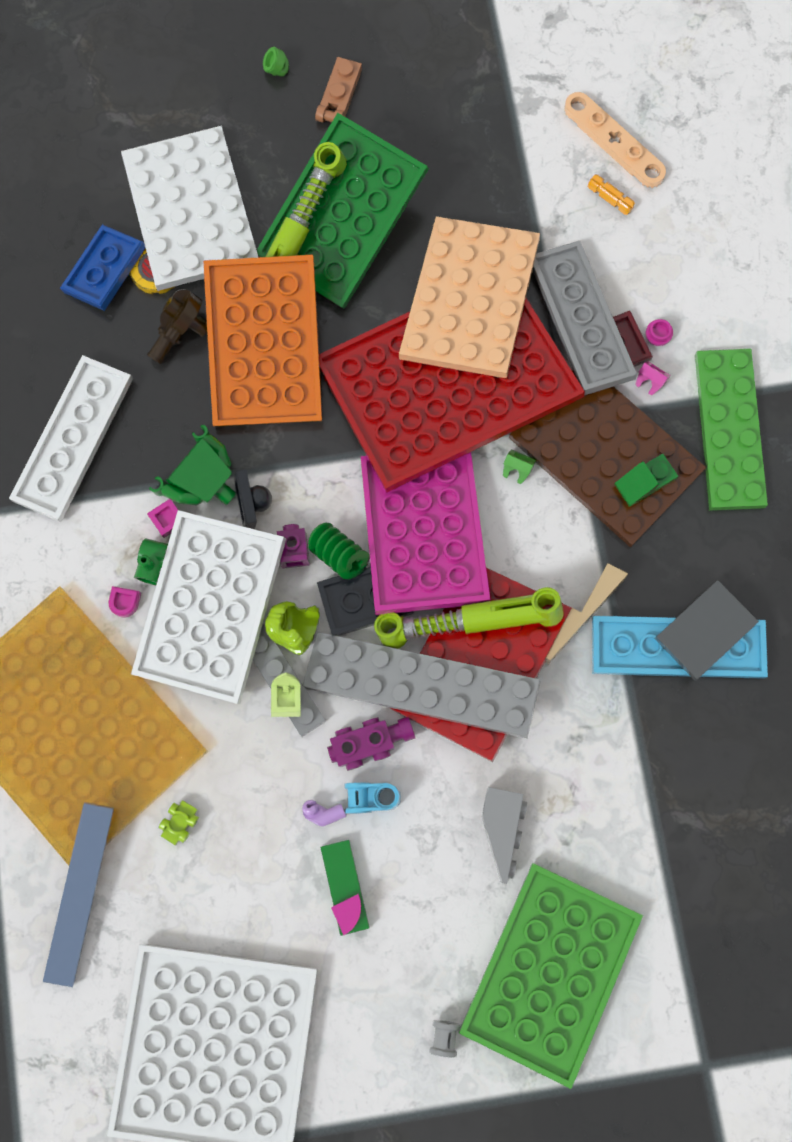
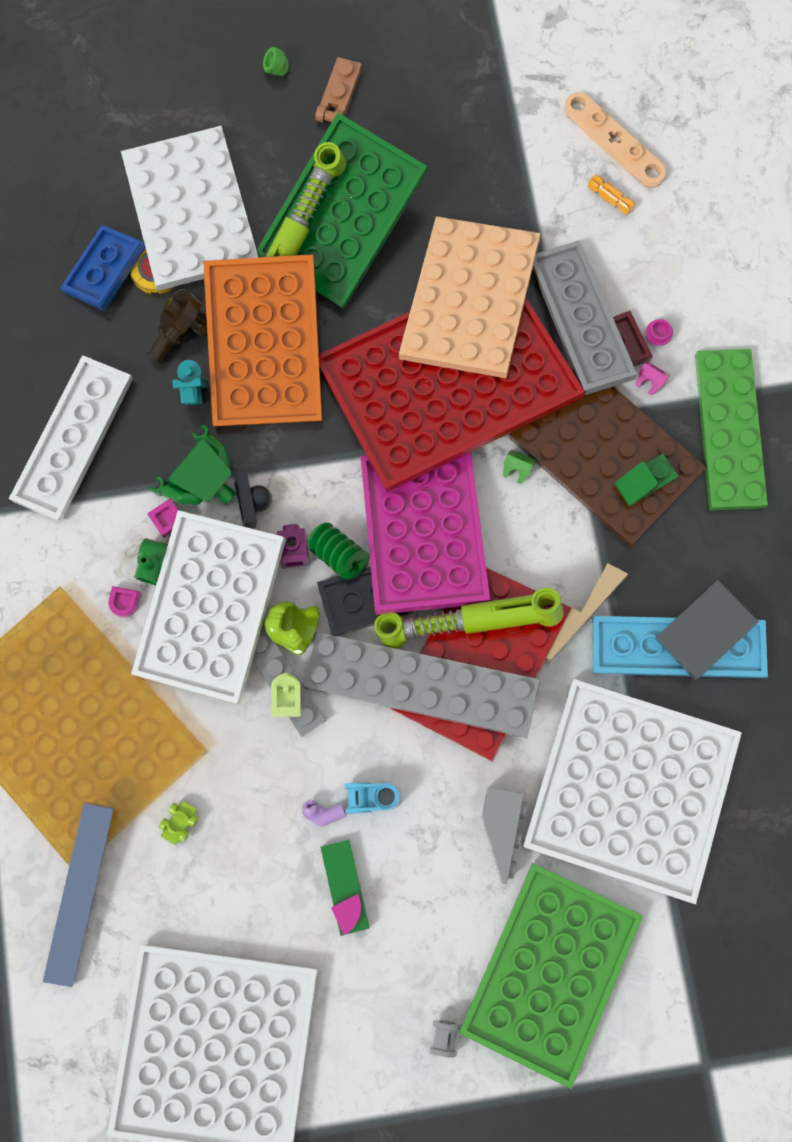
(191, 383): none -> teal hips
(362, 745): magenta brick -> none
(633, 791): none -> white plate

